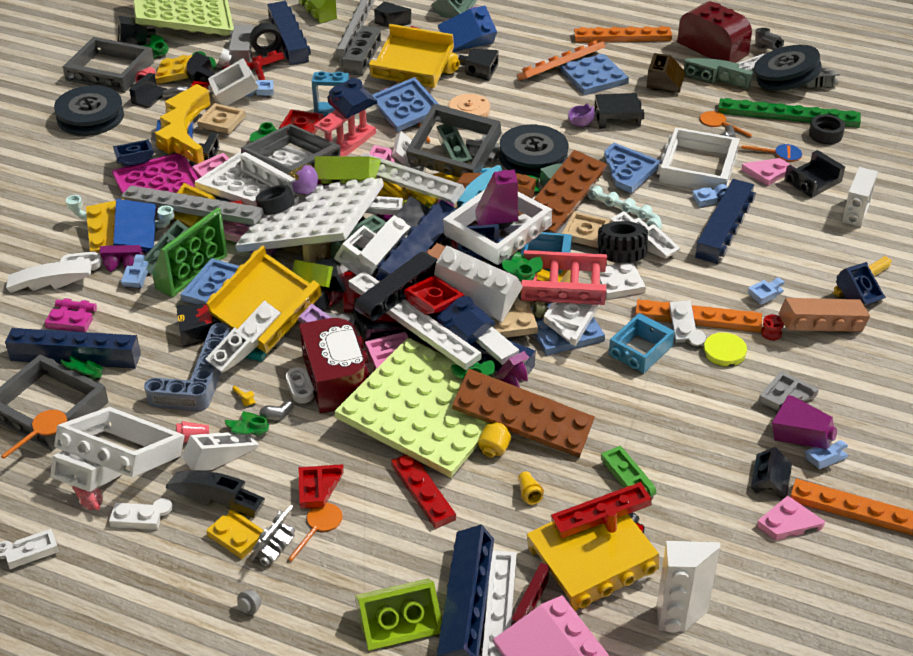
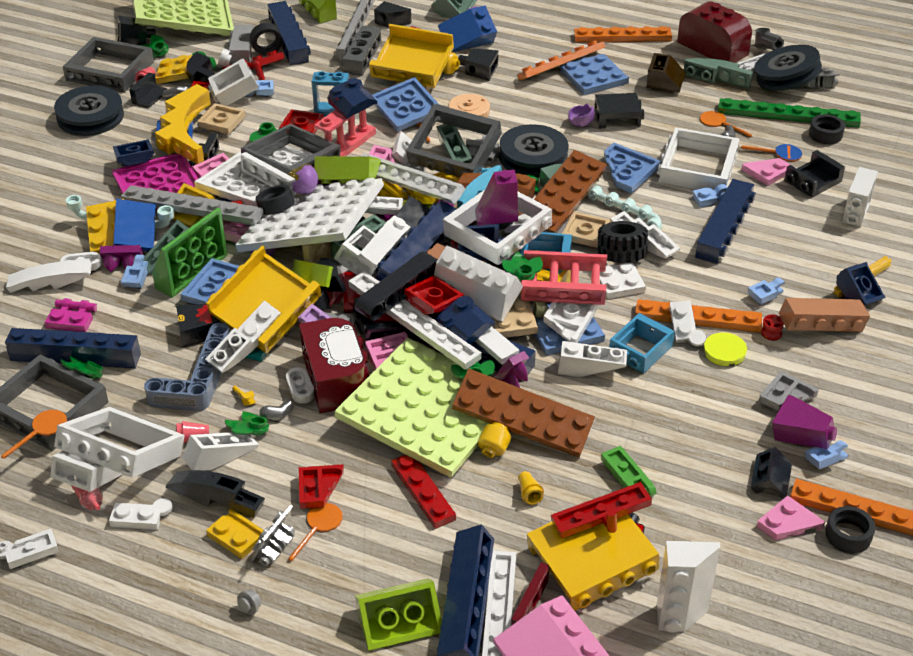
(586, 359): none -> white slope
(848, 543): none -> black tyre

